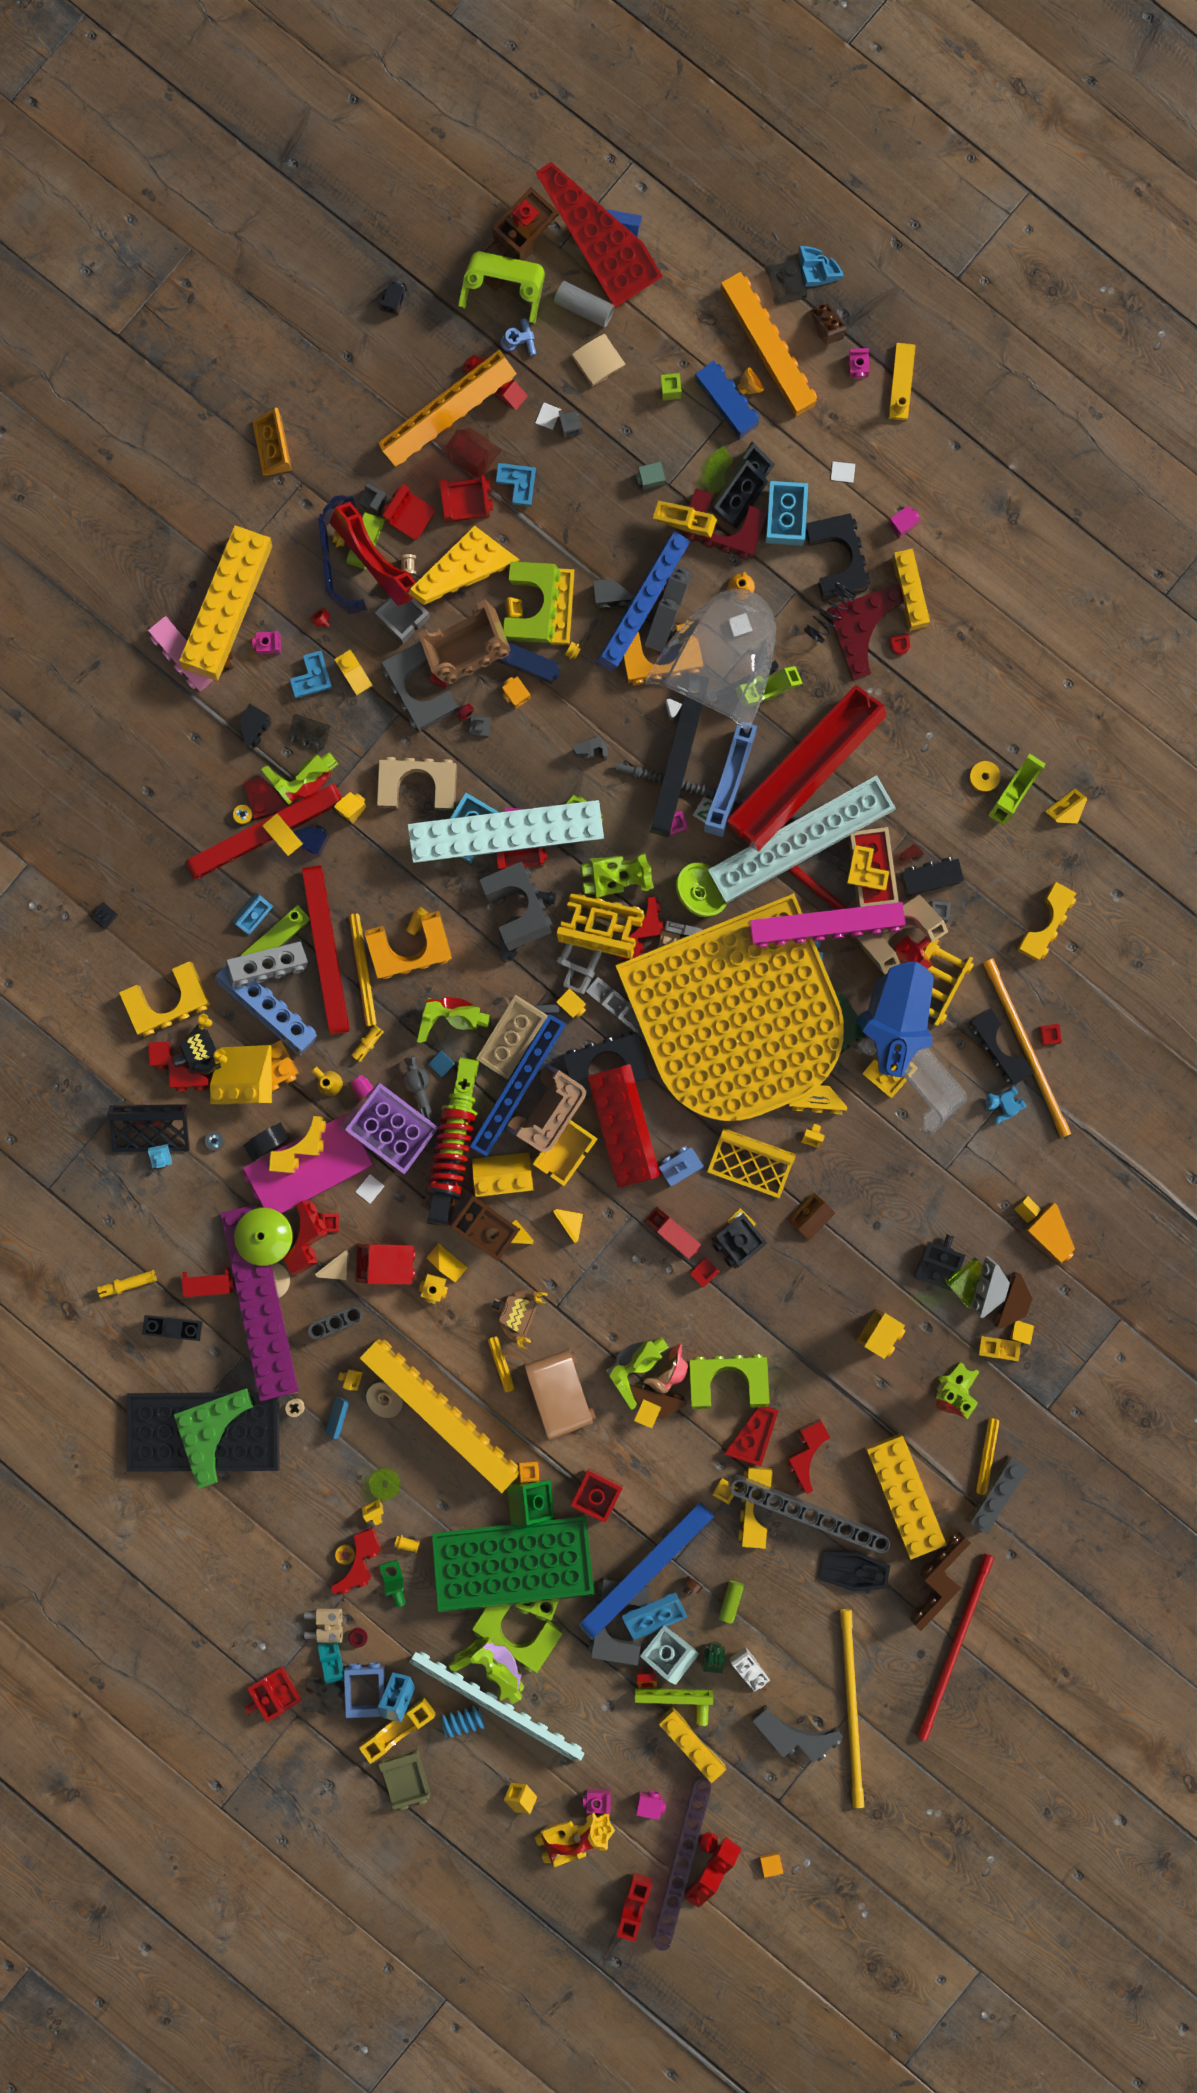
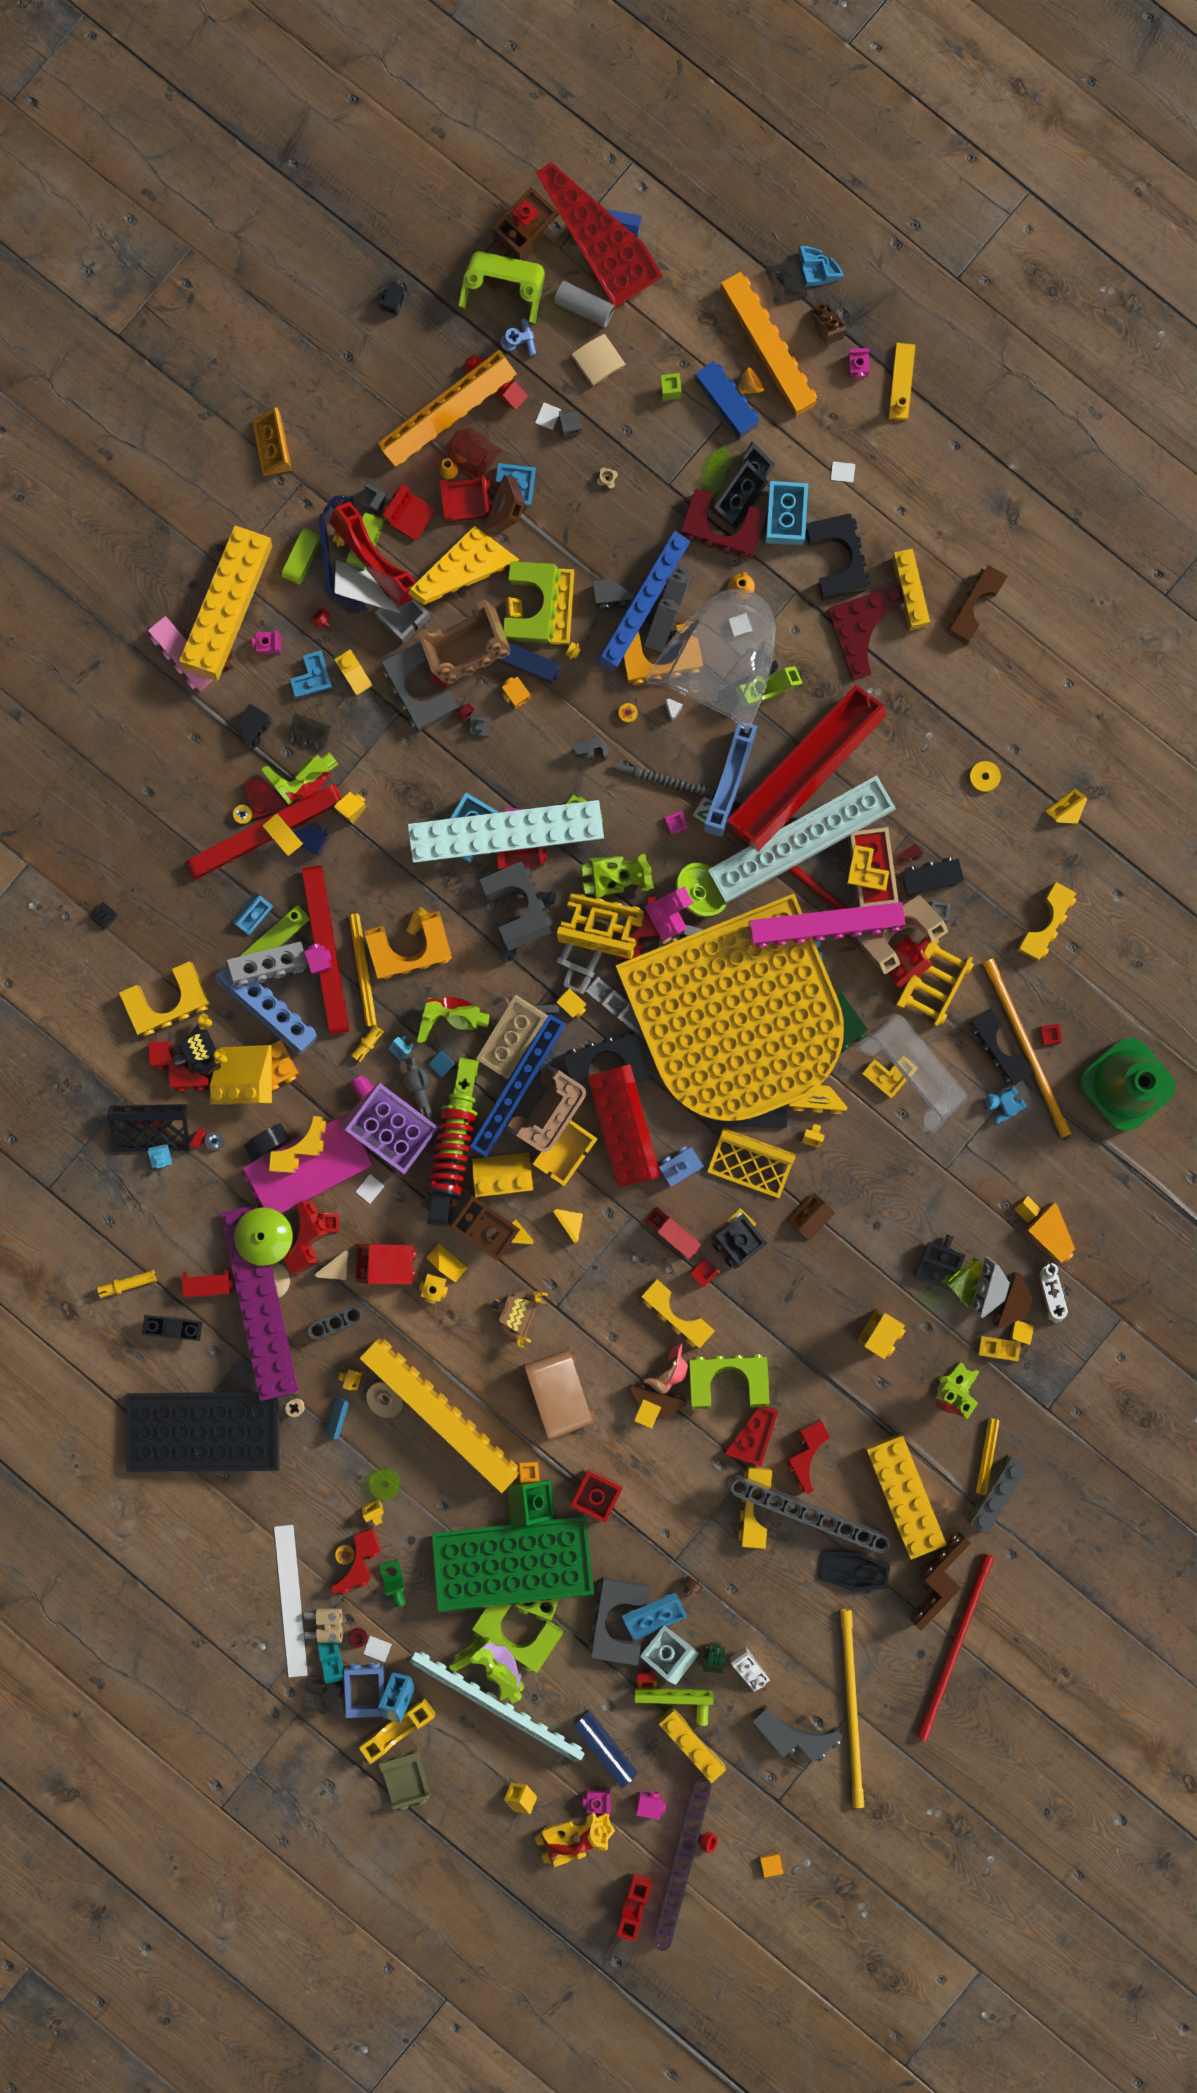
(199, 1138): none -> red tile
(202, 1429): bright green plate -> none
(273, 1694): red plate -> none
(290, 1601): none -> white sticker
(301, 556): none -> lime beam
(318, 958): none -> dark pink brick
(335, 1082): yellow piece -> none
(361, 586): none -> white sticker
(377, 1648): none -> white sticker
(394, 771): tan arch -> none
(400, 1049): none -> medium azure tile
(406, 1544): yellow pin -> none
(407, 563): tan bush -> none
(450, 472): none -> yellow cone
(462, 1721): dark azure piece -> none
(501, 1364): yellow axle -> none
(506, 506): none -> reddish brown slope
(605, 1748): none -> dark blue brick
(607, 473): none -> tan plate
(628, 713): none -> yellow tile
(635, 1358): lime hips -> none
(646, 1570): blue beam -> none
(651, 476): sand green brick -> none
(665, 913): none -> dark pink brick
(676, 767): black beam -> none
(685, 518): yellow slope -> none
(695, 1330): none -> yellow arch
(712, 1874): red arch -> none
(723, 1491): yellow tile -> none
(731, 1602): lime brick -> none
(773, 1119): none -> black tile
(813, 633): black piece -> none
(899, 1016): blue piece -> none
(900, 644): red tile -> none
(904, 521): dark pink brick -> none
(965, 624): none -> reddish brown arch
(1016, 789): lime arch -> none
(1059, 1300): none -> white beam
(1126, 1084): none -> green cone

